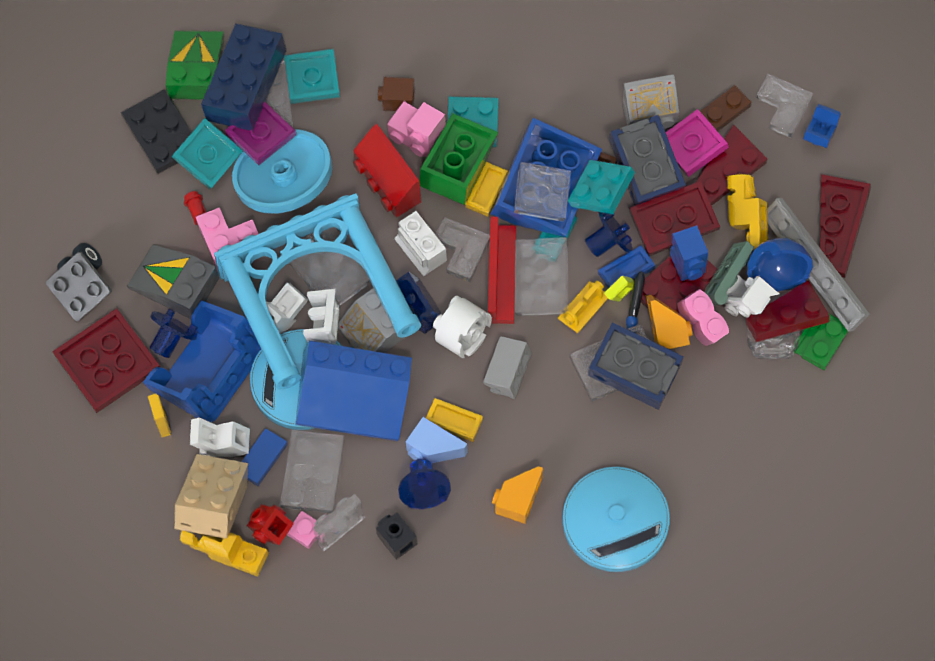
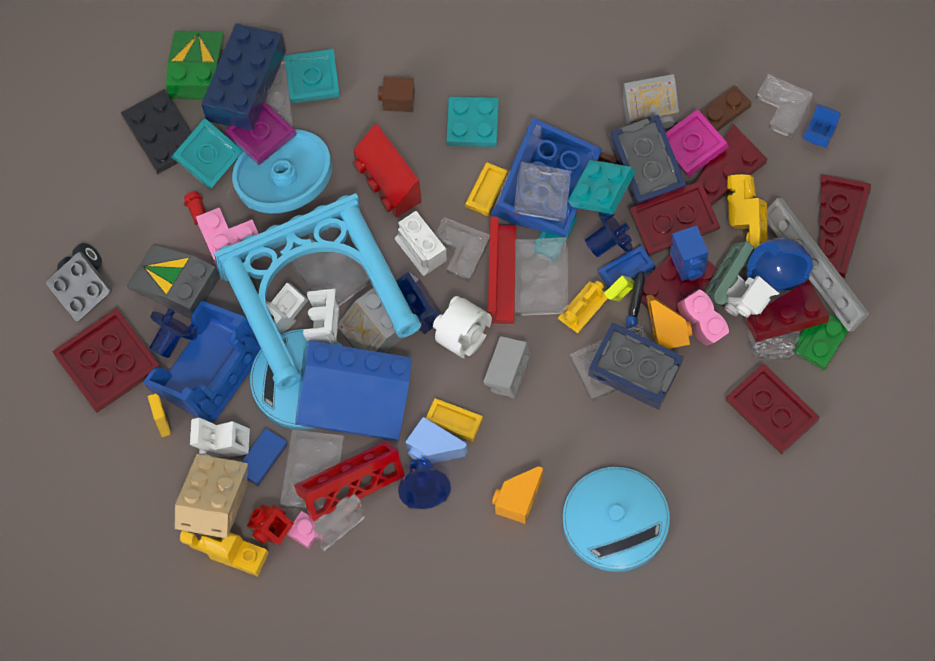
(330, 481): none -> red fence
(396, 535): black brick -> none
(416, 127): bright pink brick -> none
(457, 159): green slope -> none
(772, 408): none -> dark red plate

